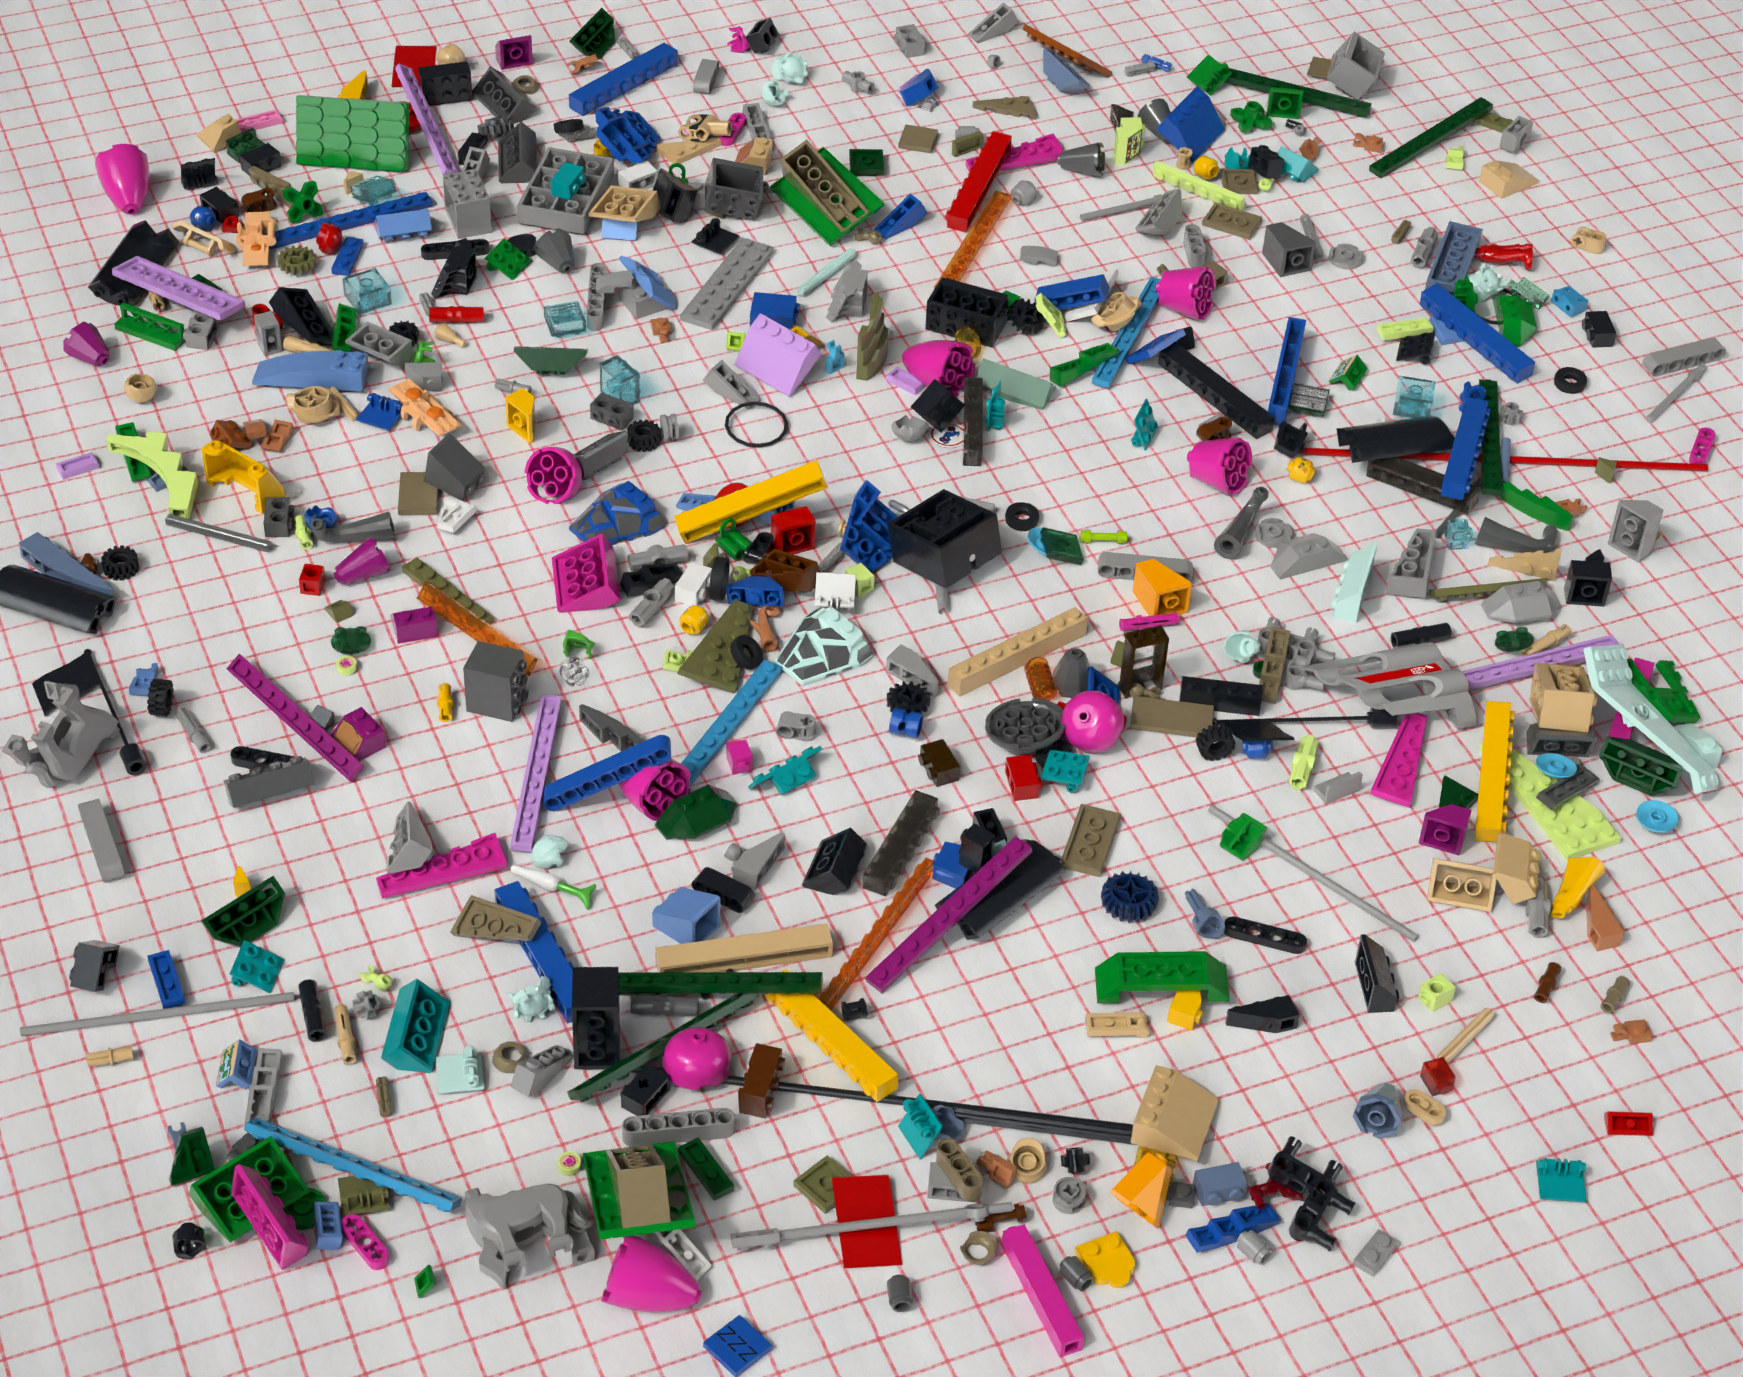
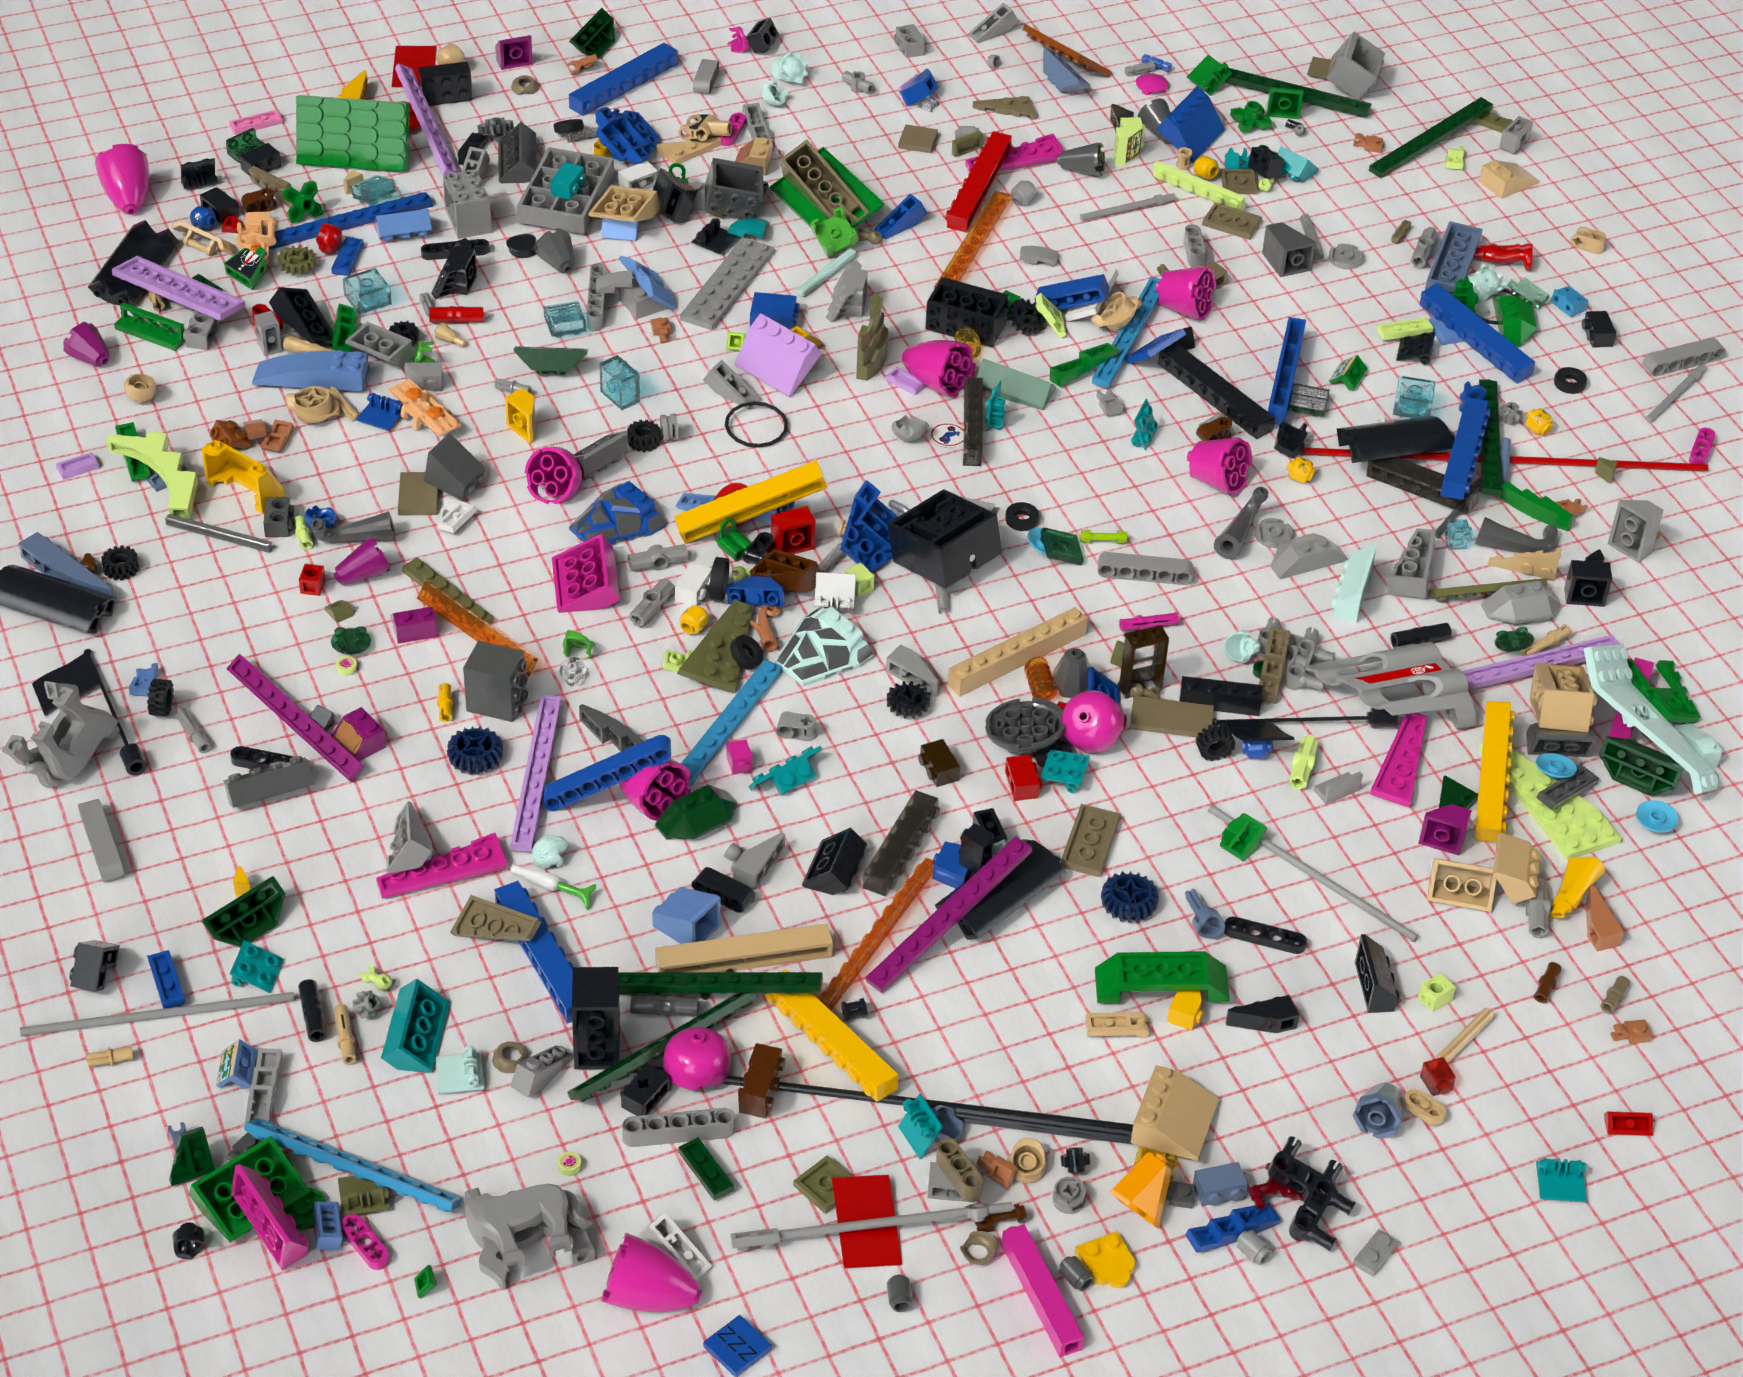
(218, 132): tan slope -> none
(247, 266): none -> torso
(383, 1096): dark tan axle -> none
(479, 750): none -> dark blue gear
(502, 97): dark grey slope -> none
(507, 259): green hinge -> none
(533, 1000): light aqua hair -> none
(611, 411): dark grey brick -> none
(627, 47): light grey axle -> none
(638, 582): black slope -> none
(638, 1190): piece -> none
(710, 556): olive slope -> none
(751, 226): none -> teal brick
(835, 233): none -> bright green panel
(835, 360): medium azure plate -> none
(866, 161): dark green plate -> none
(912, 726): blue wheel -> none
(937, 406): black brick -> none
(1109, 404): none -> light grey plate
(1151, 83): none -> dark pink dish
(1161, 589): light orange slope -> none
(1162, 215): light grey wedge -> none
(1309, 148): nougat plate -> none
(1539, 421): none -> yellow head

